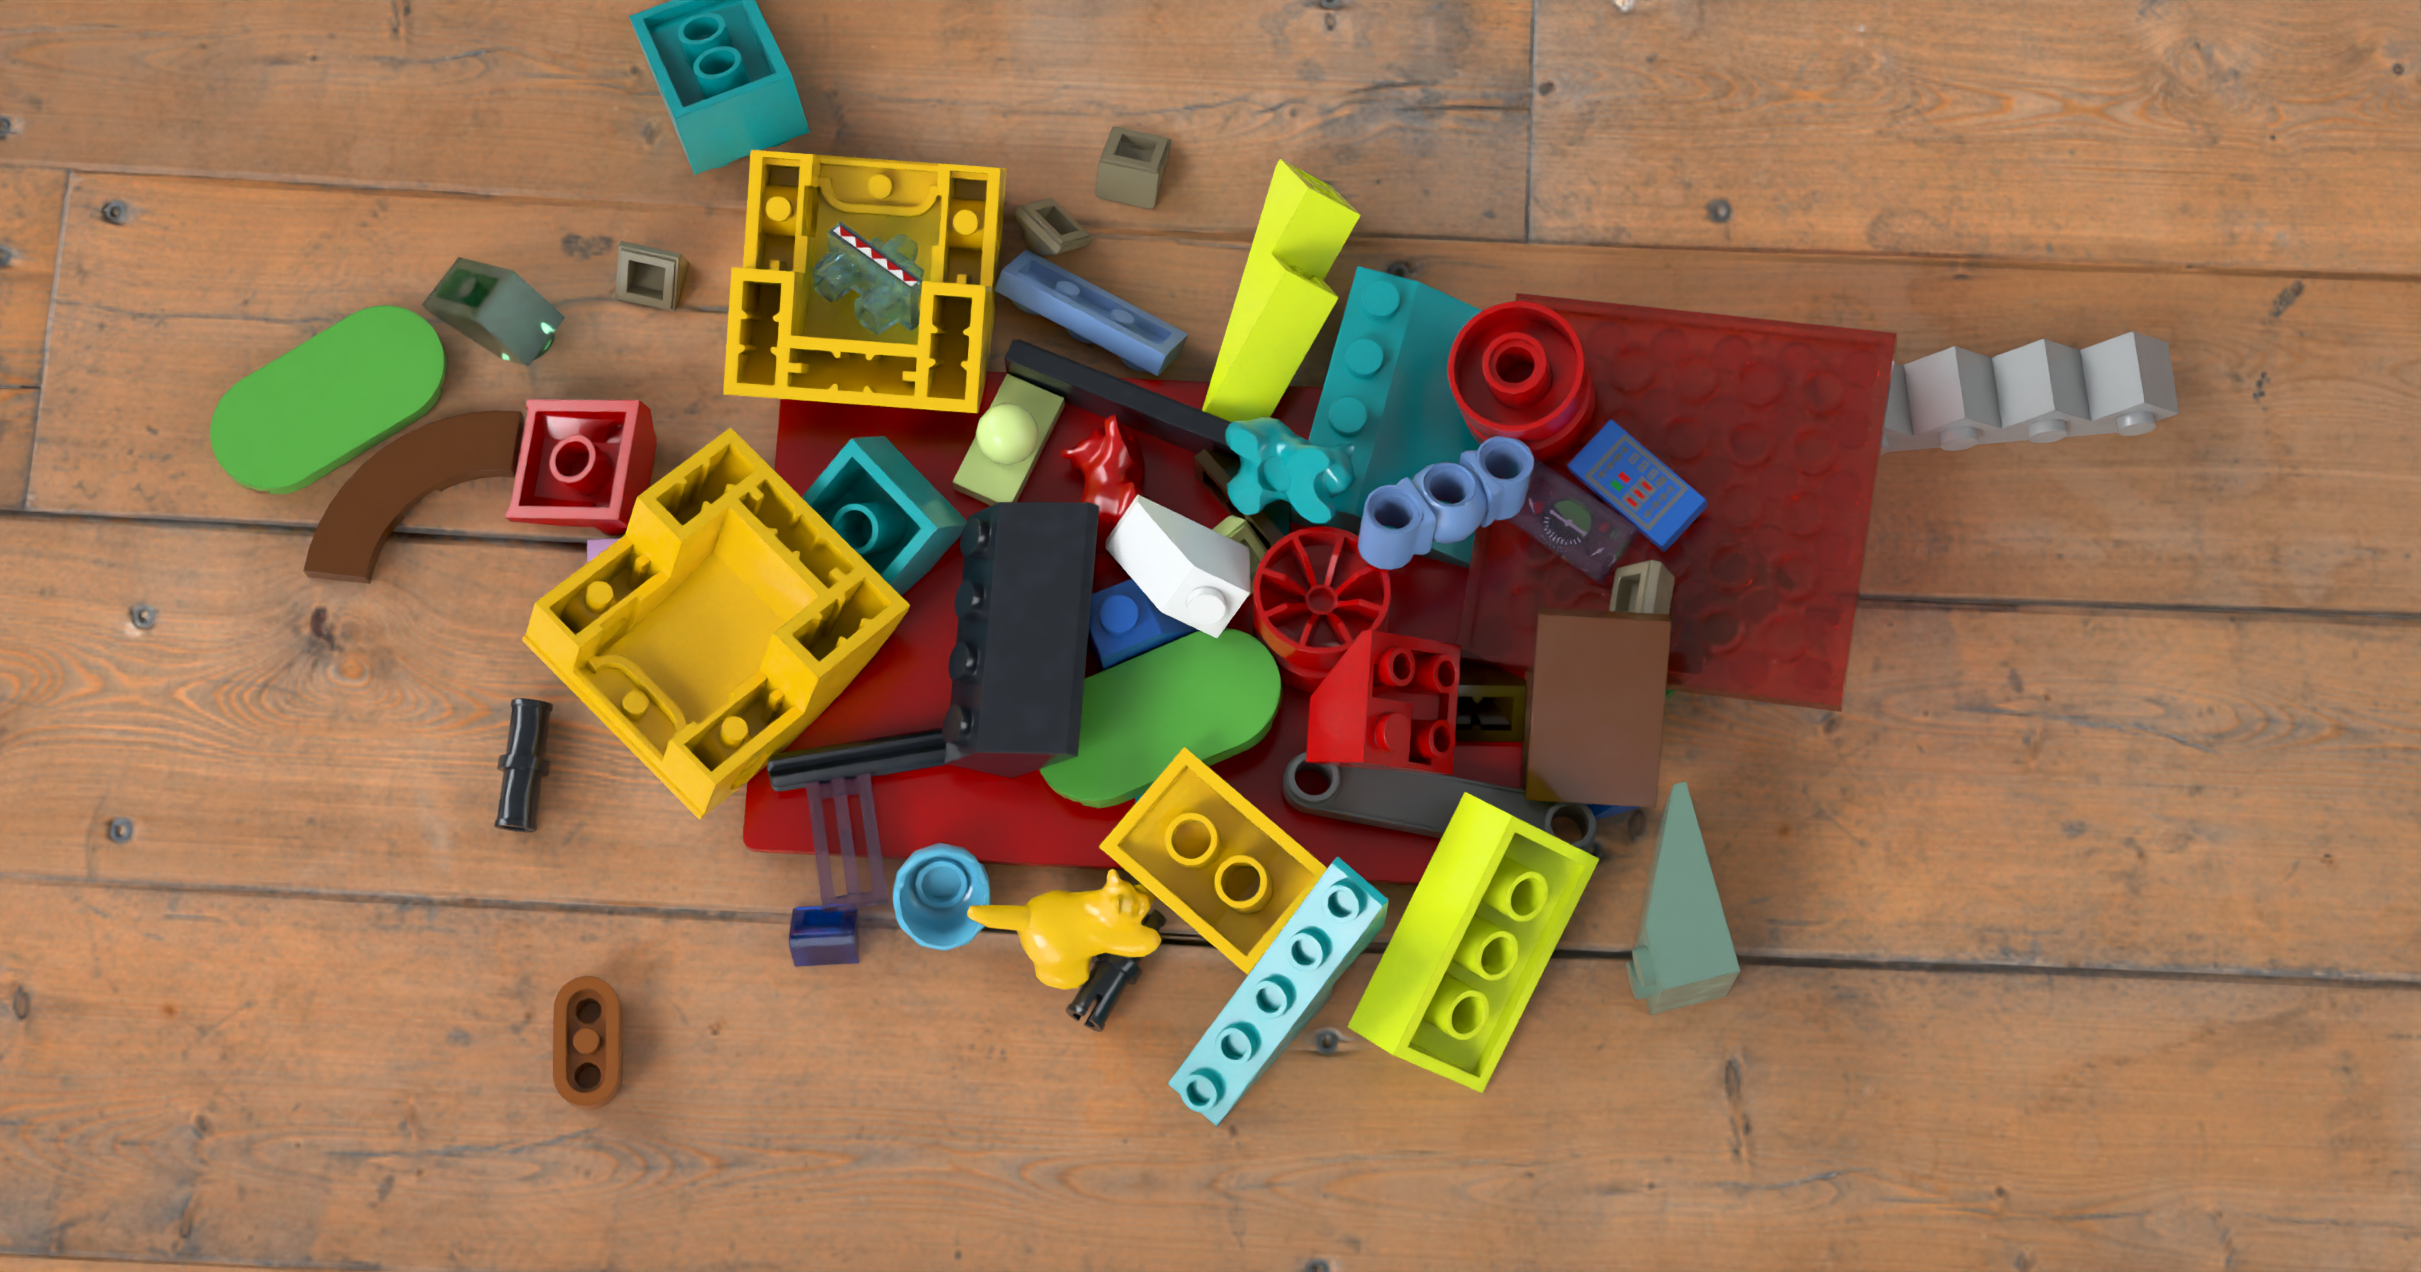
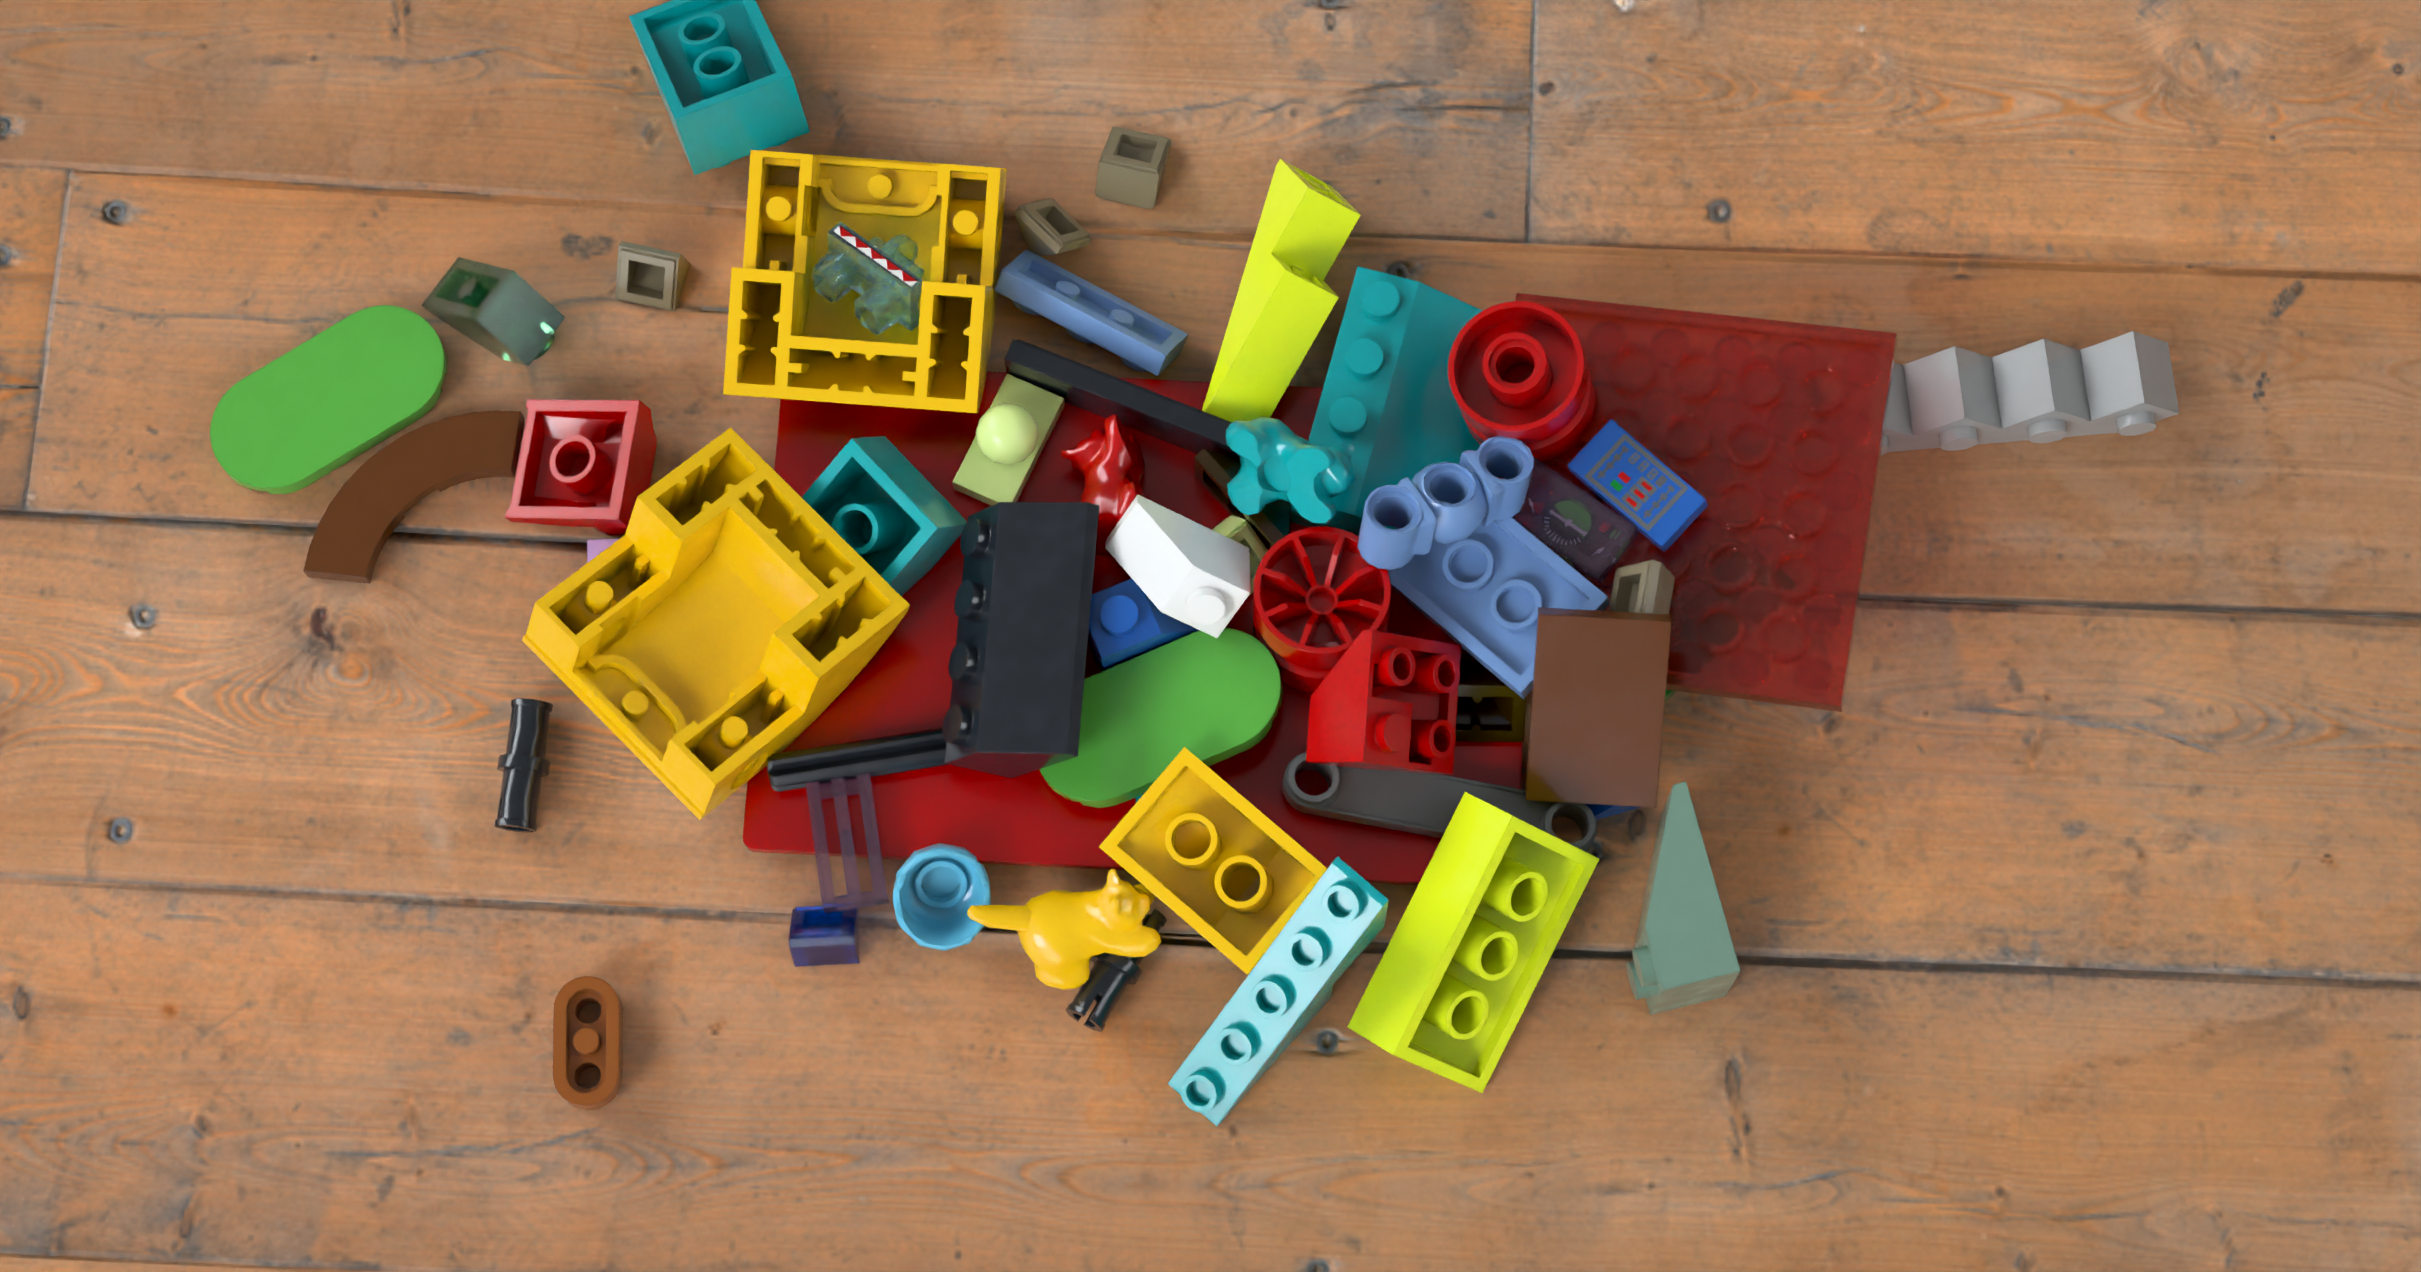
(1490, 592): none -> medium blue plate

